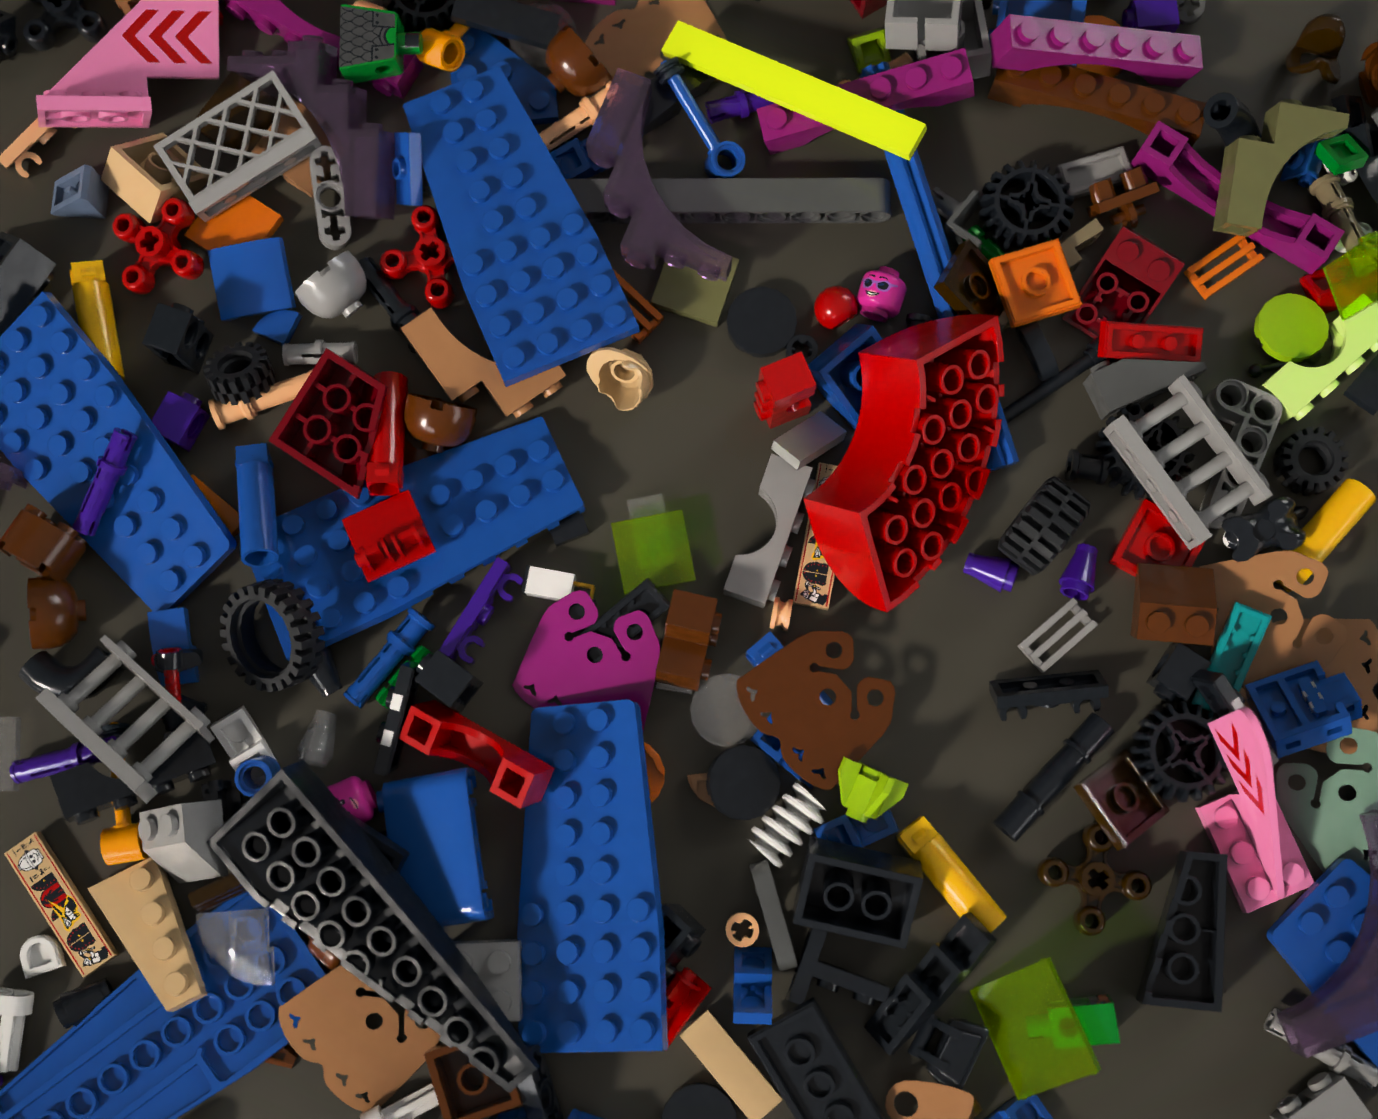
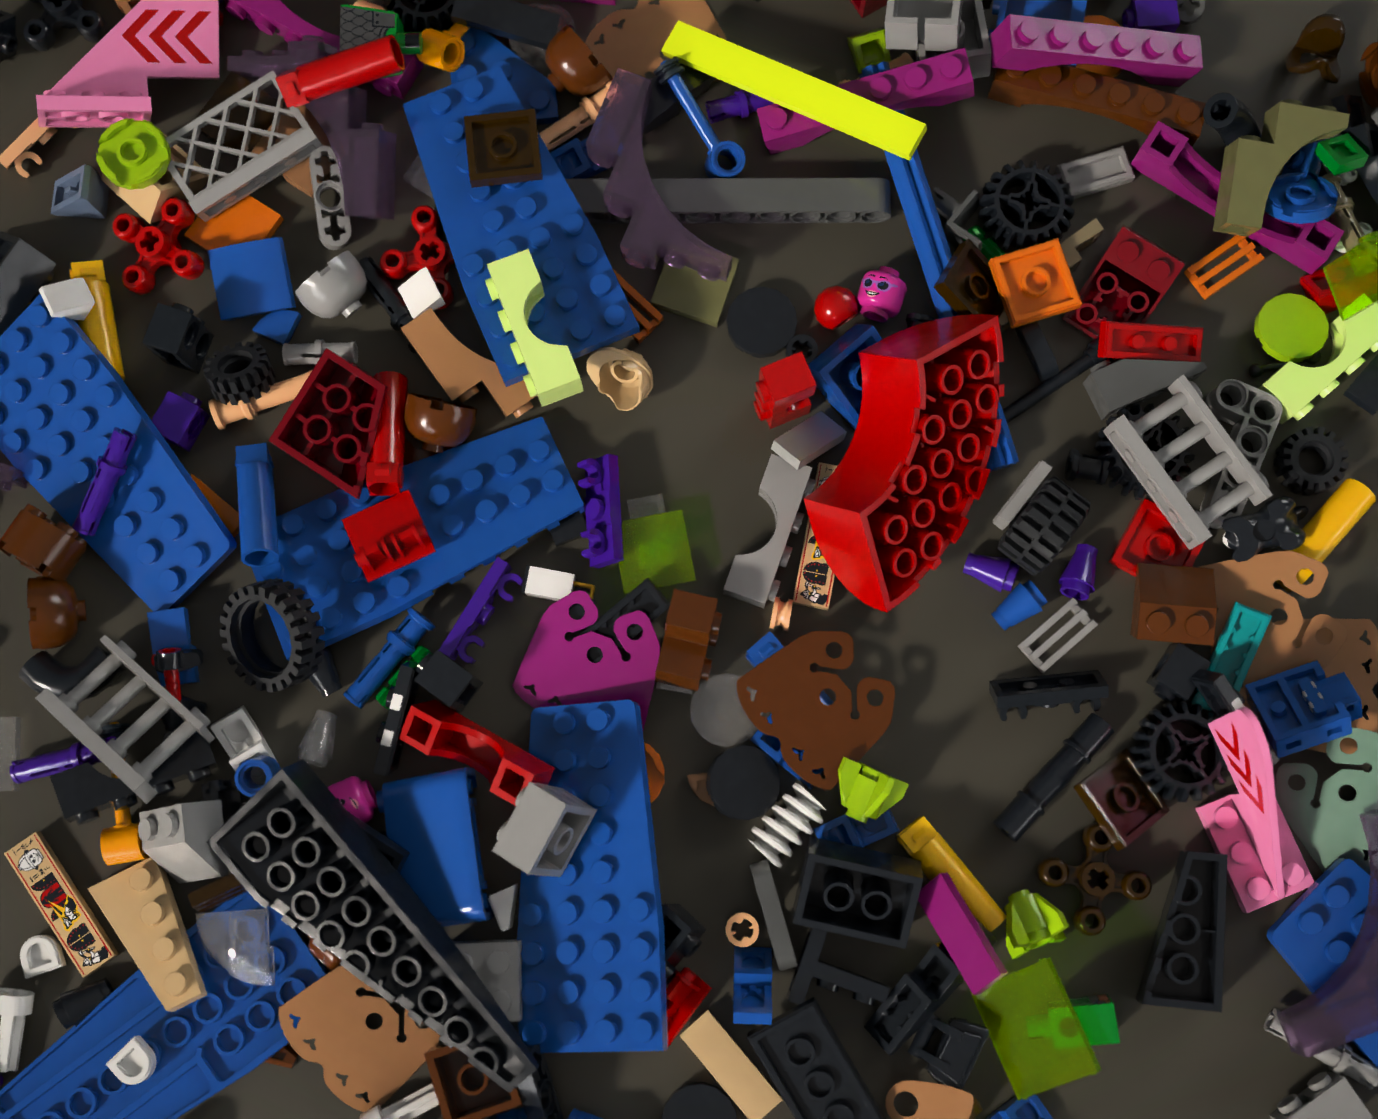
(68, 299): none -> white slope
(133, 153): none -> lime tile
(133, 1062): none -> white tile
(341, 71): none -> red piece
(408, 168): blue plate -> none
(421, 293): none -> white slope
(503, 148): none -> dark brown tile
(503, 906): none -> white slope
(543, 830): none -> light grey brick
(549, 366): none -> yellowish green arch
(602, 510): none -> dark purple plate
(961, 934): none -> magenta tile
(1019, 605): none -> blue cone
(1021, 495): none -> light grey tile
(1032, 923): none -> lime brick
(1105, 198): reddish brown hips -> none
(1301, 199): none -> blue tile

